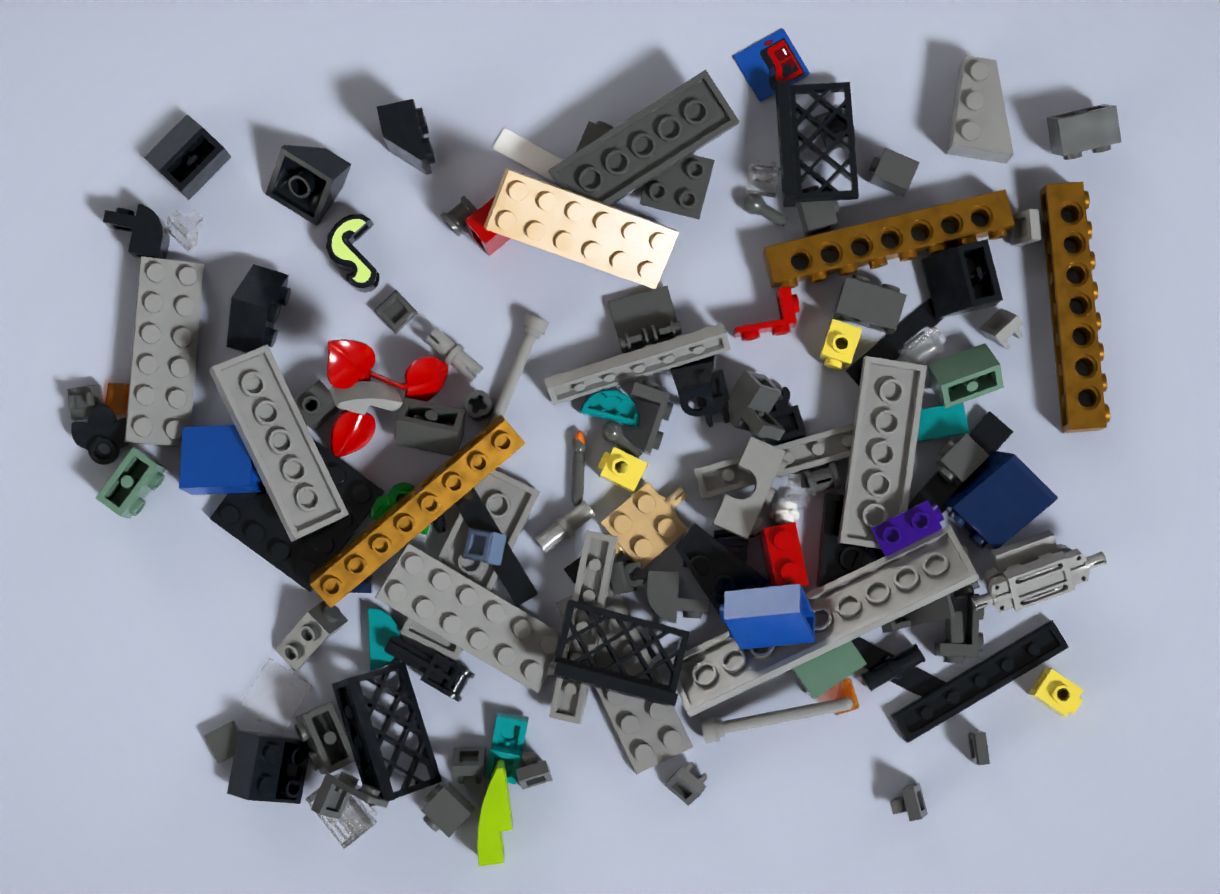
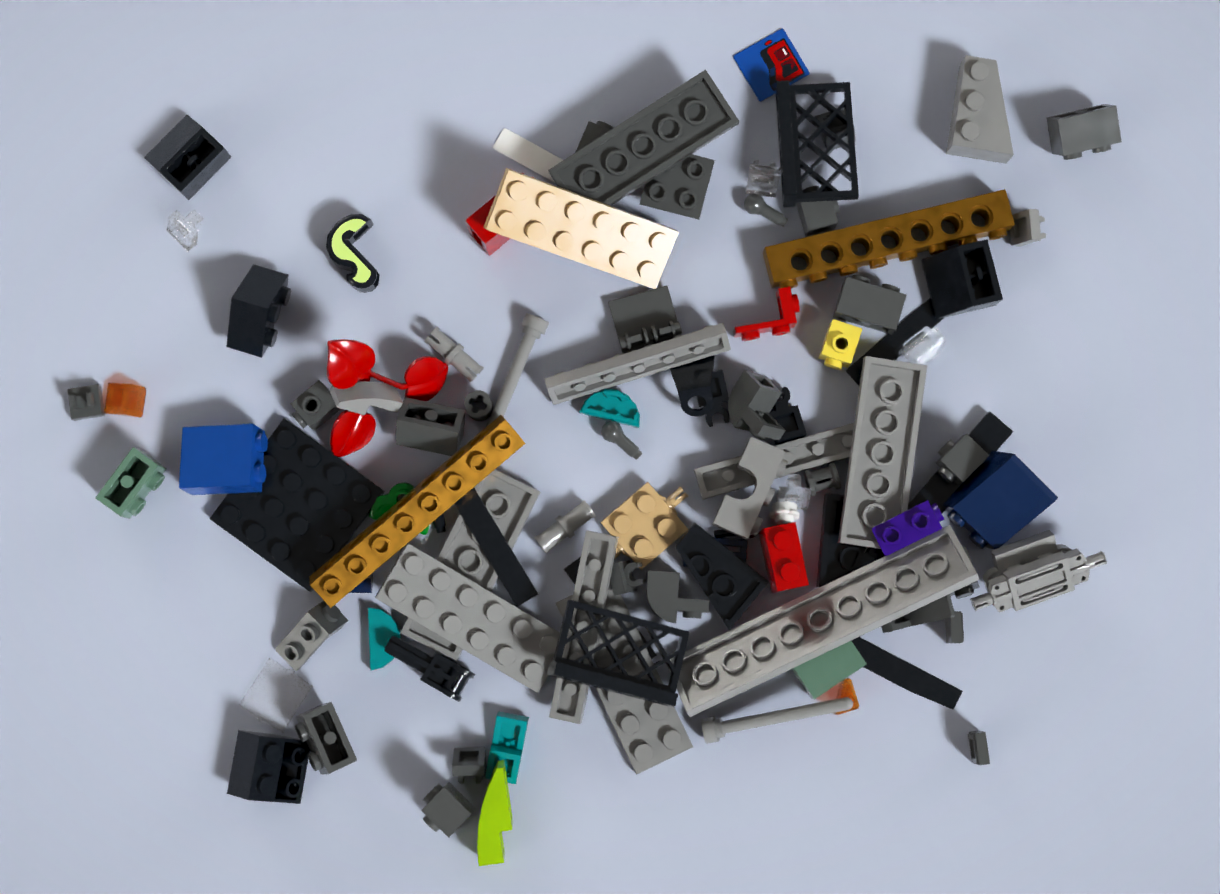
(100, 429): black plate -> none
(148, 231): black brick -> none
(164, 351): light grey plate -> none
(223, 741): dark grey tile -> none
(278, 442): light grey plate -> none
(307, 180): black slope -> none
(335, 793): dark grey bracket -> none
(354, 822): clear brick -> none
(363, 734): black fence -> none
(396, 311): dark grey tile -> none
(404, 132): black slope -> none
(456, 217): dark grey bush -> none
(484, 546): sand blue slope -> none
(533, 772): dark grey tile -> none
(578, 468): dark grey piece -> none
(622, 469): light yellow brick -> none
(650, 393): dark grey bracket -> none
(686, 785): dark grey tile -> none
(768, 616): blue brick -> none
(893, 171): dark grey brick -> none
(893, 667): black pin -> none
(911, 801): dark grey tile -> none
(942, 422): teal slope -> none
(965, 375): sand green brick -> none
(974, 640): dark grey bracket -> none
(979, 681): black tile -> none
(1001, 327): light grey tile -> none
(1057, 692): light yellow brick -> none
(1061, 291): pearl gold brick -> none

